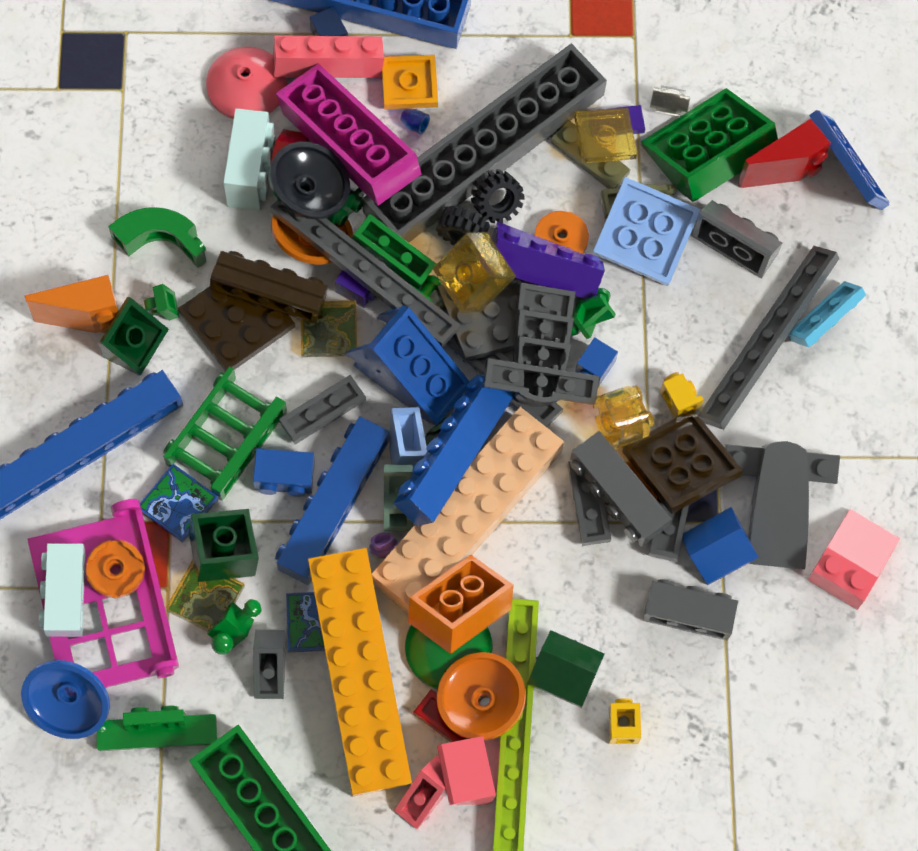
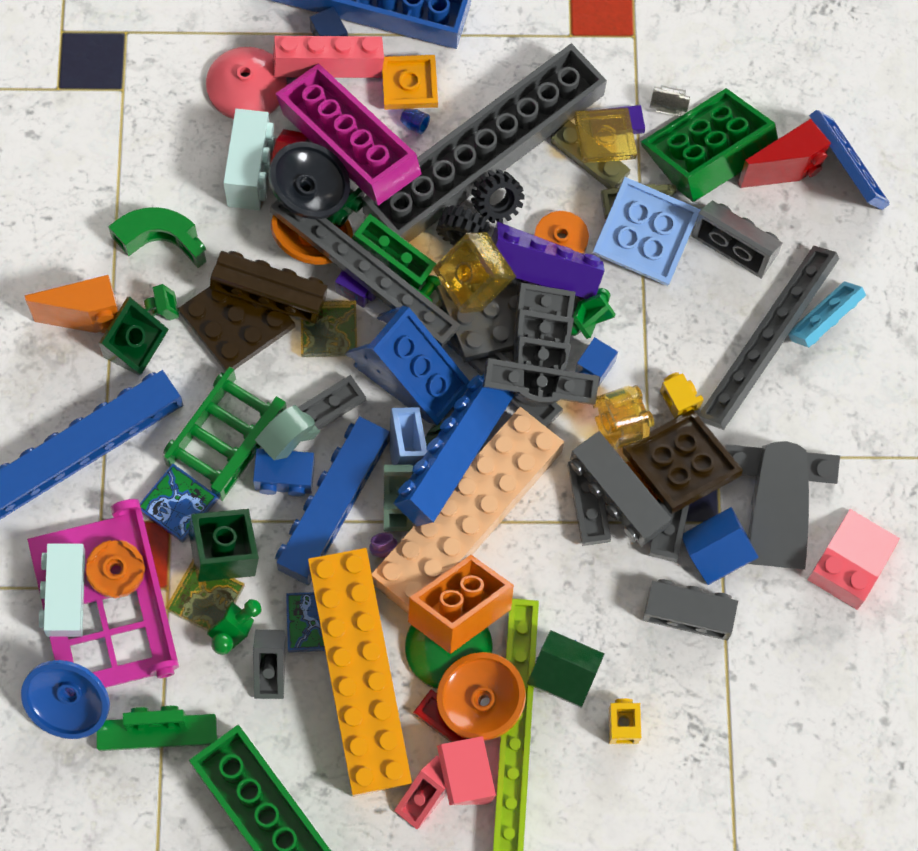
(286, 432): none -> sand green brick

